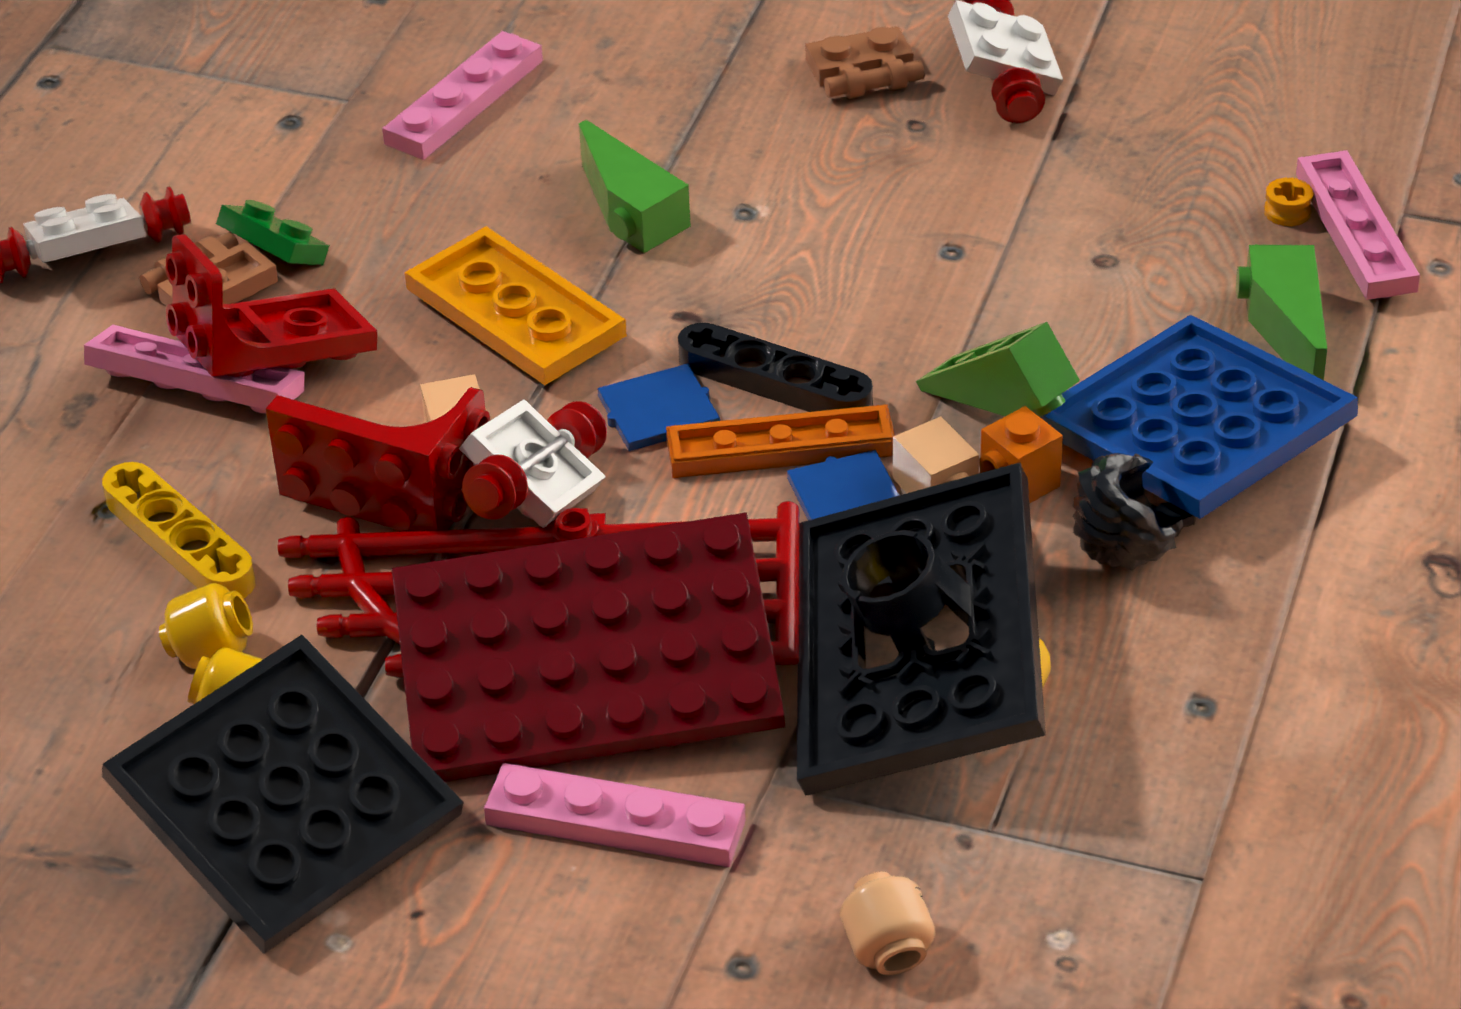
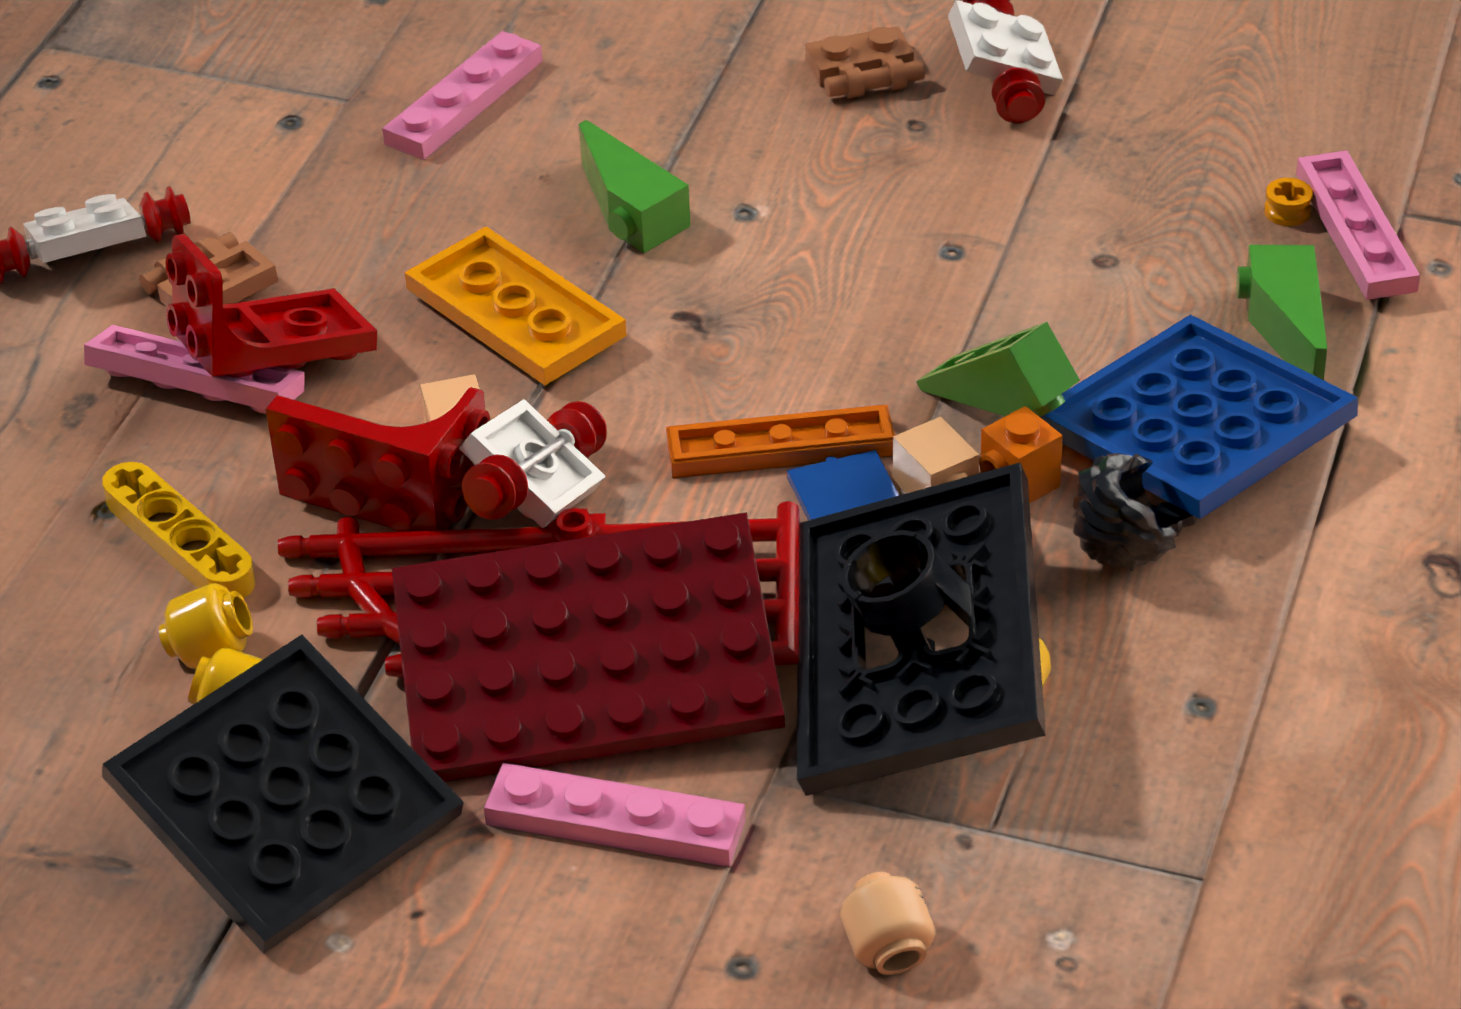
(282, 238): green plate -> none
(651, 402): blue piece -> none
(717, 351): black beam -> none

